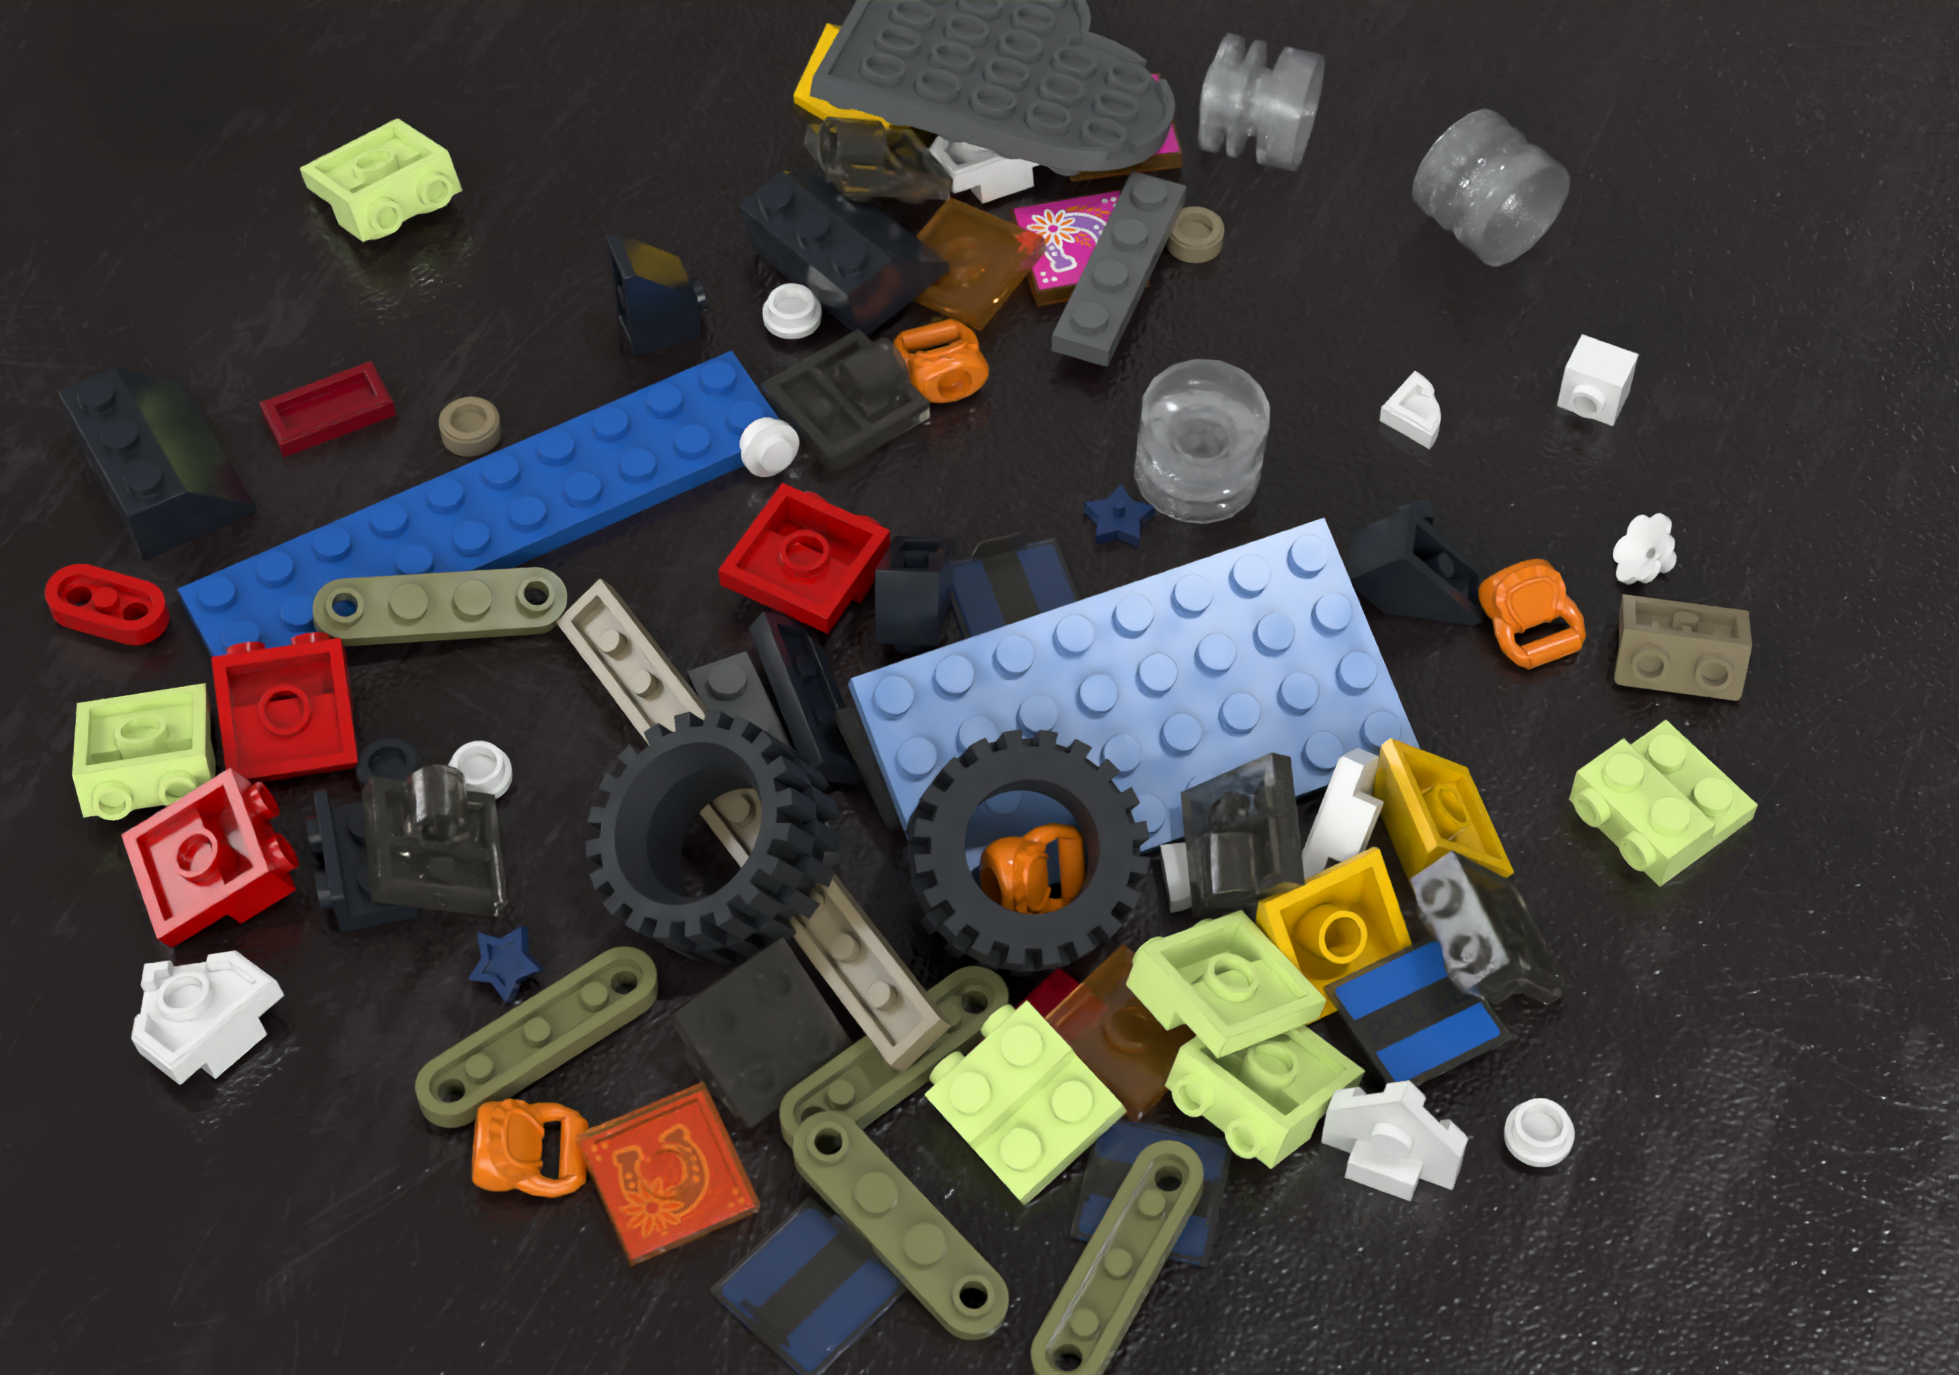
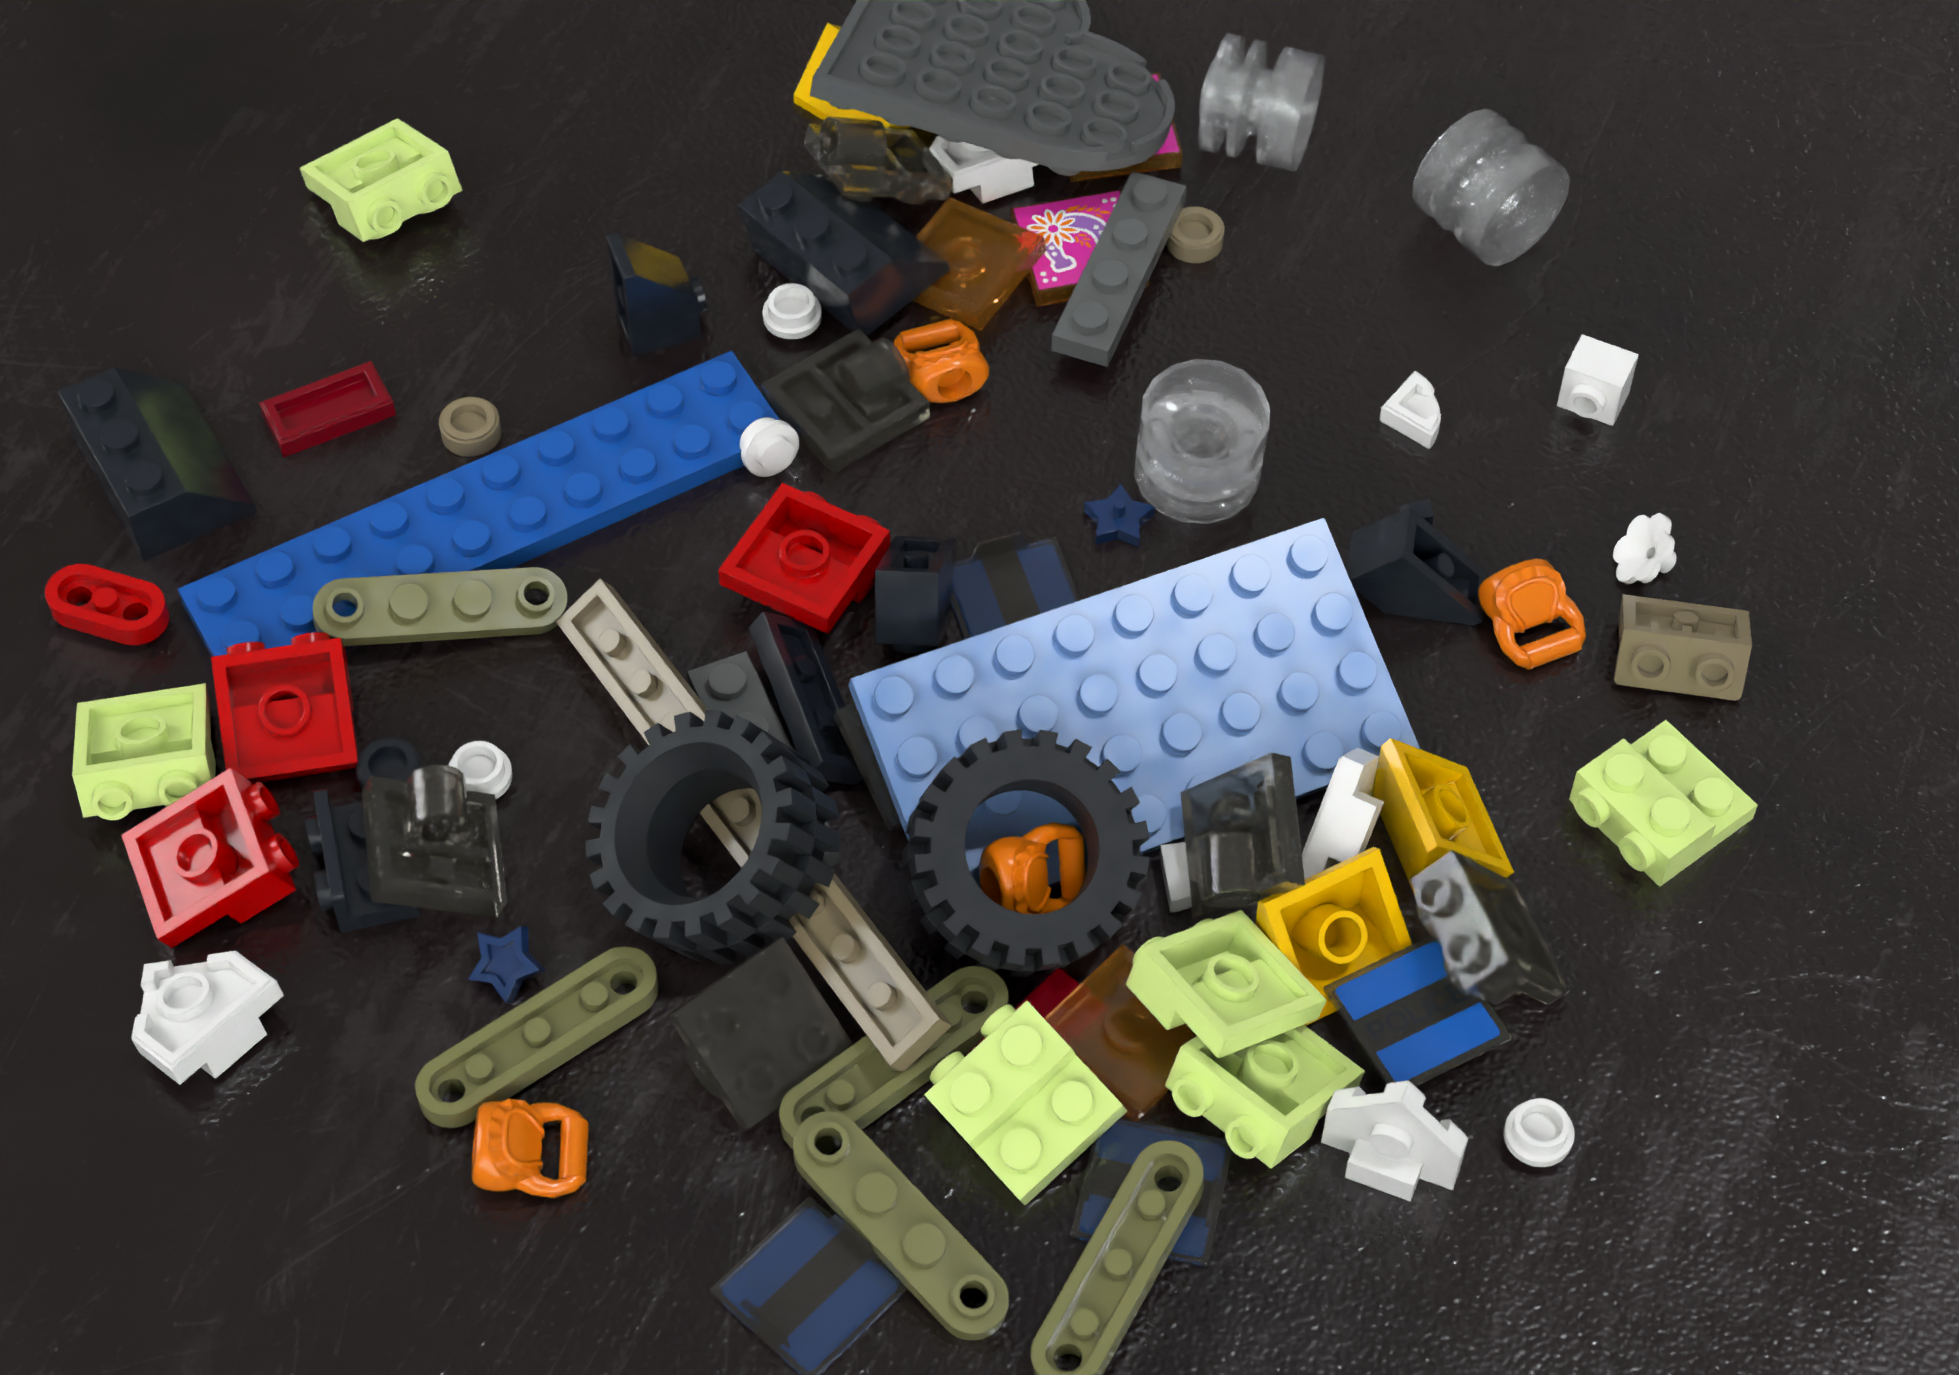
(667, 1173): clear orange tile -> none

